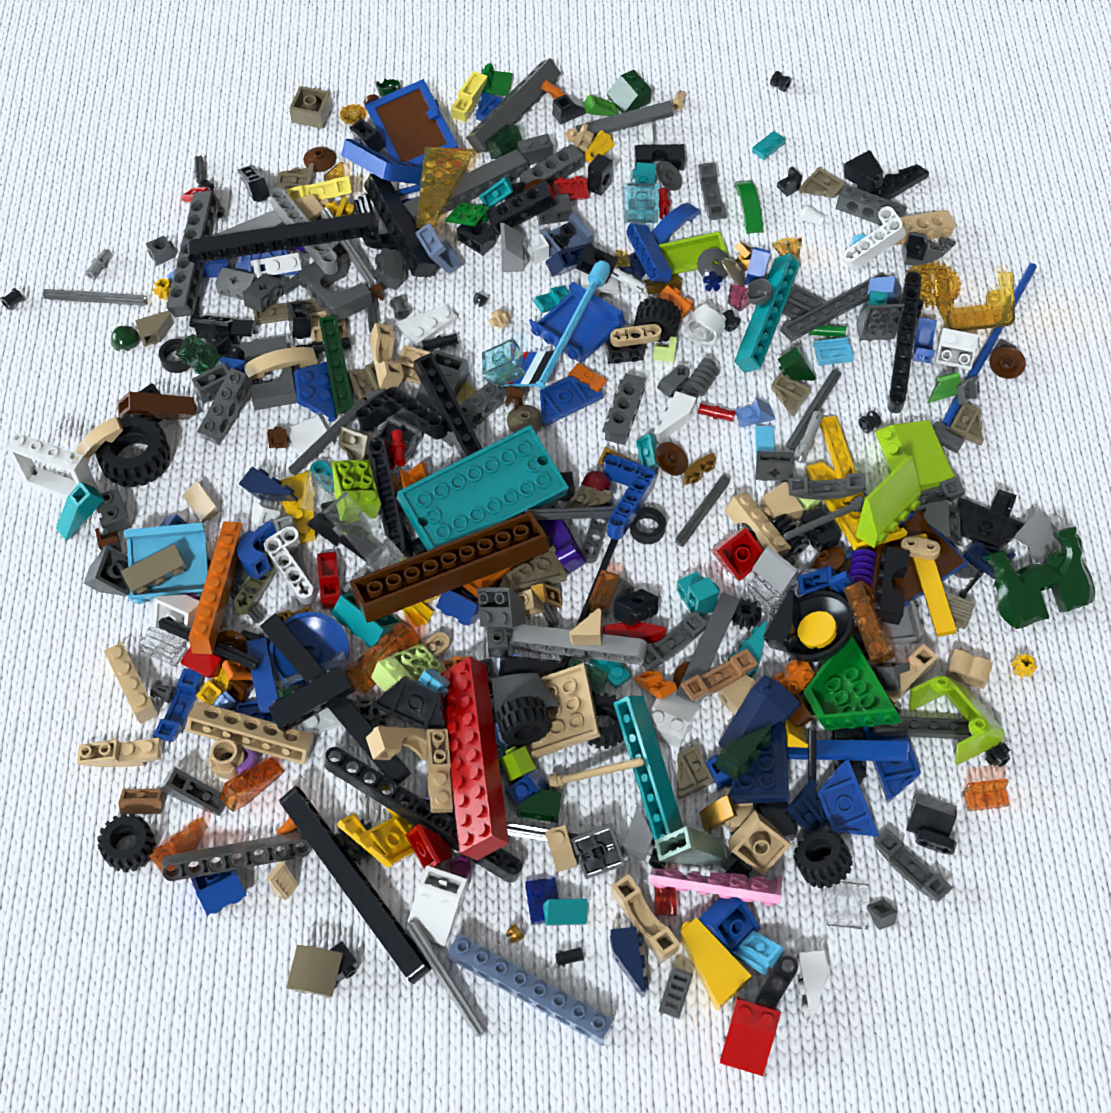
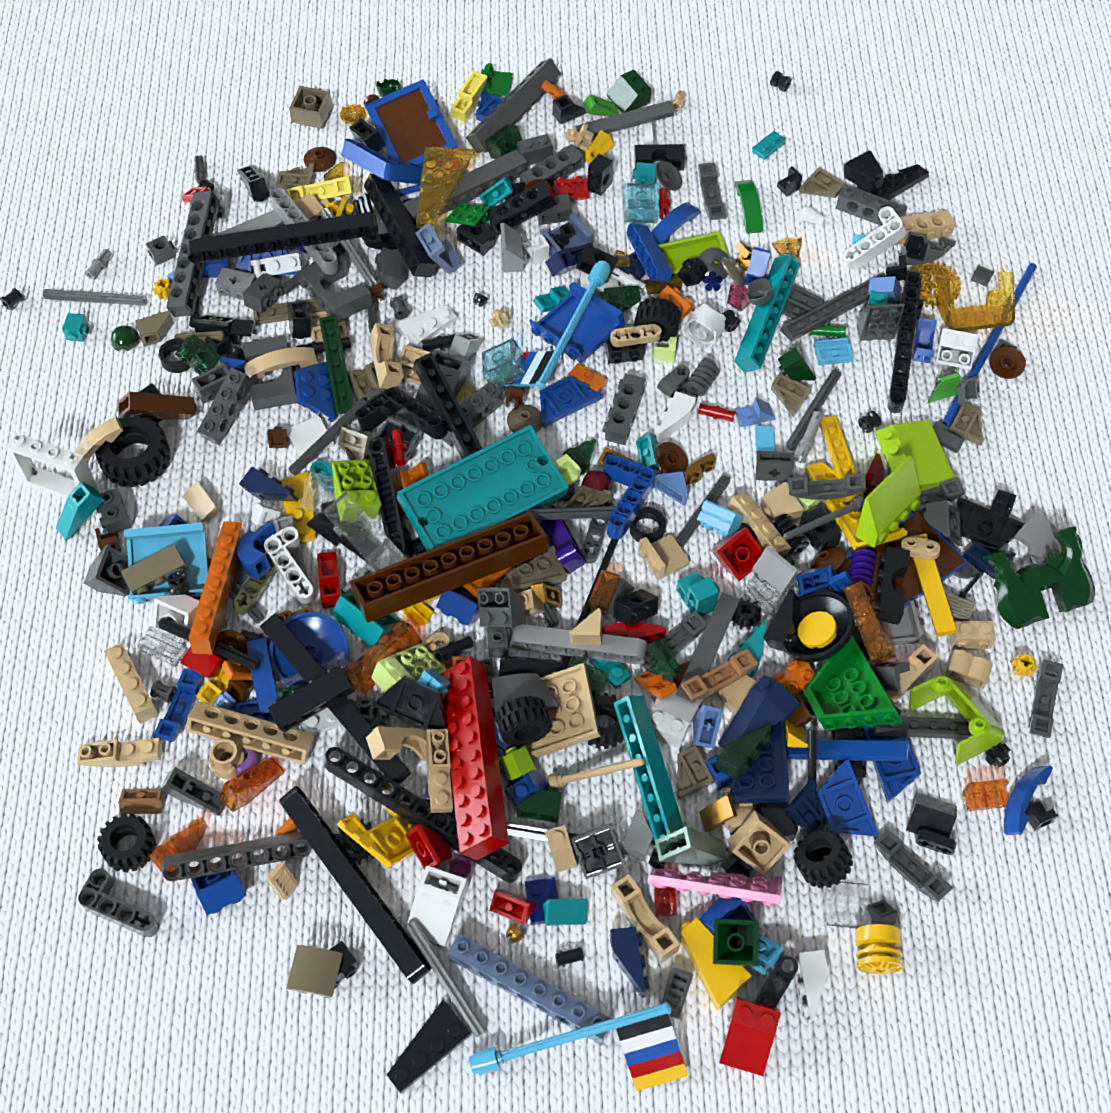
(75, 327): none -> teal brick
(120, 908): none -> dark grey beam
(178, 583): none -> black wheel
(214, 335): none -> dark tan axle
(431, 1044): none -> black wing
(453, 648): none -> black pin
(465, 345): none -> light grey slope
(512, 906): none -> red slope
(568, 469): none -> yellowish green panel
(583, 455): none -> clear green slope
(622, 297): none -> clear green slope
(644, 1037): none -> flag
(662, 556): none -> tan bracket
(667, 663): none -> clear green slope
(673, 486): none -> medium blue slope
(692, 271): none -> black brick
(706, 726): none -> medium blue slope
(720, 518): none -> medium azure brick
(736, 942): none -> dark green slope
(874, 475): none -> dark red slope
(879, 949): none -> yellow wheel
(898, 271): none -> black panel
(973, 635): none -> tan brick
(982, 275): none -> dark grey tile
(1015, 816): none -> blue slope
(1039, 816): none -> black panel
(1044, 698): none -> dark grey slope

